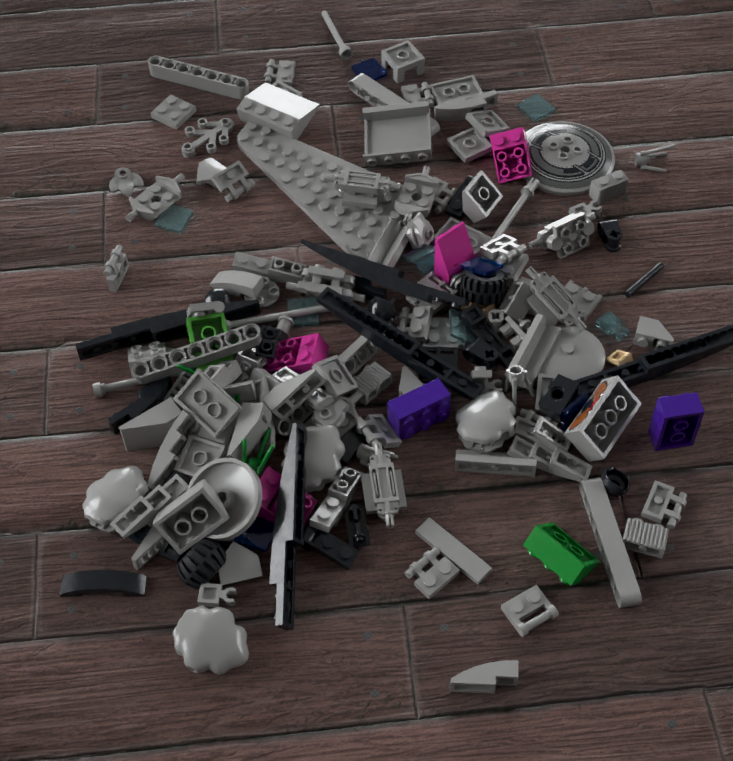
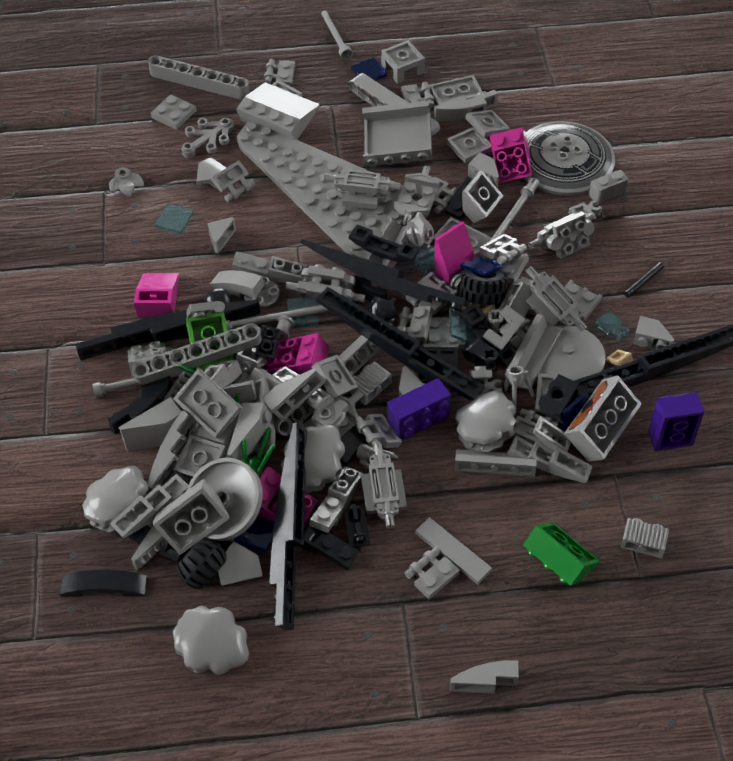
(116, 268): light grey plate -> none
(156, 294): none -> dark pink slope
(164, 190): light grey plate -> none
(212, 594): light grey plate -> none
(221, 232): none -> light grey slope
(381, 247): none -> black slope
(487, 165): none -> light grey slope
(508, 330): none -> light grey panel
(524, 606): light grey plate -> none
(536, 107): clear light blue piece -> none
(610, 234): black piece -> none
(610, 543): light grey beam -> none
(615, 481): black hair -> none
(643, 158): light grey plant -> none
(657, 503): light grey plate -> none

